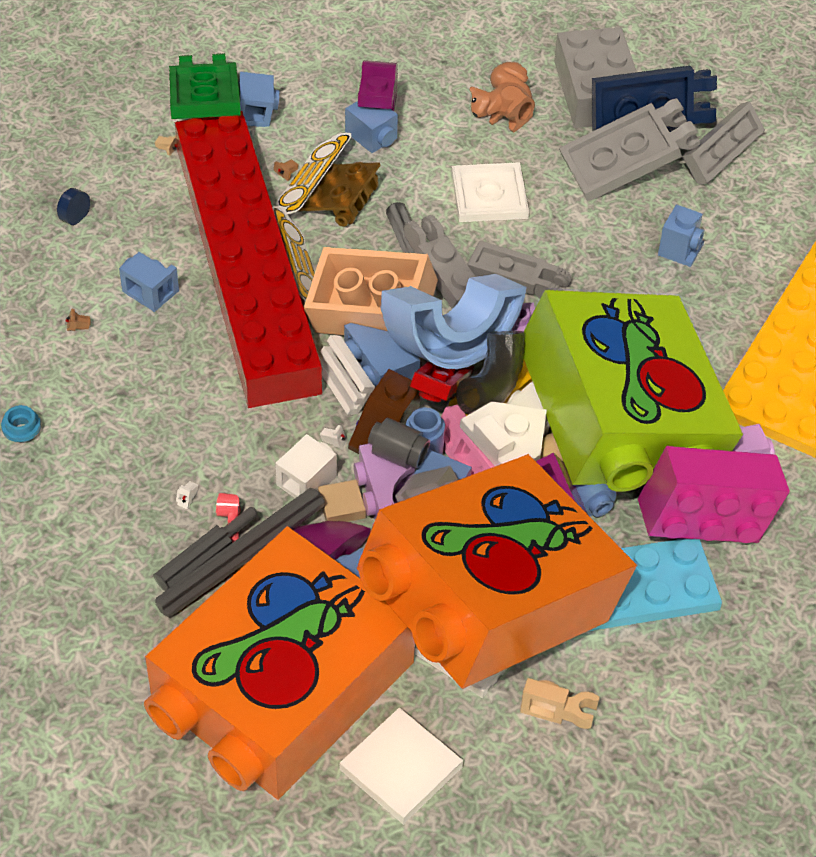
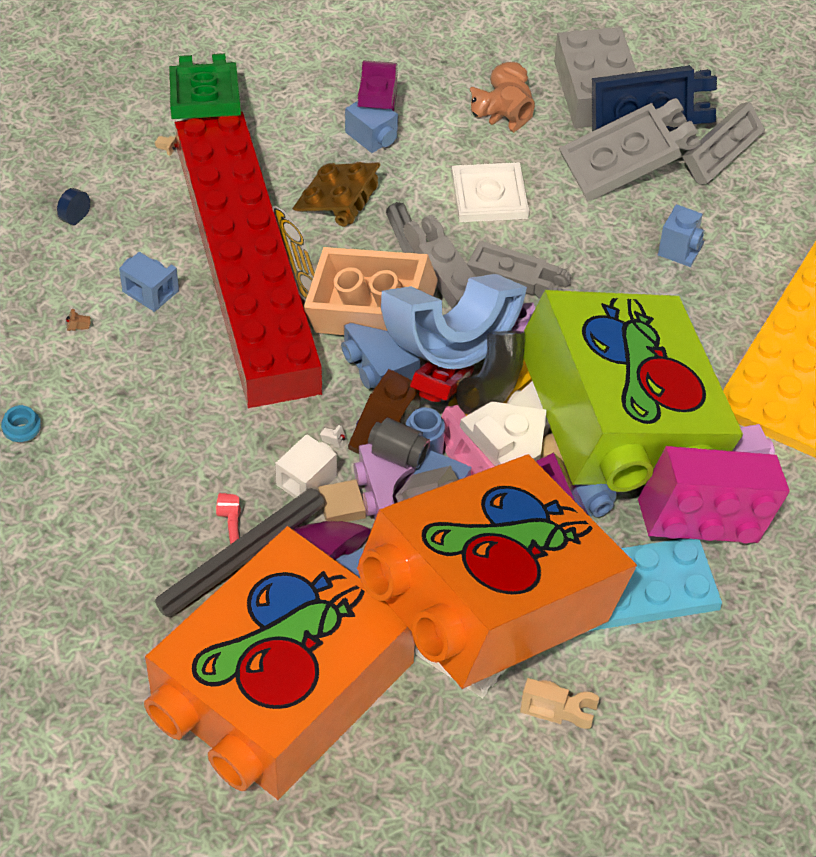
(186, 494): white piece -> none
(202, 550): dark grey axle -> none
(257, 98): medium blue brick -> none
(285, 169): medium nougat piece -> none
(312, 173): sticker -> none
(341, 379): white tile -> none
(401, 765): white tile -> none

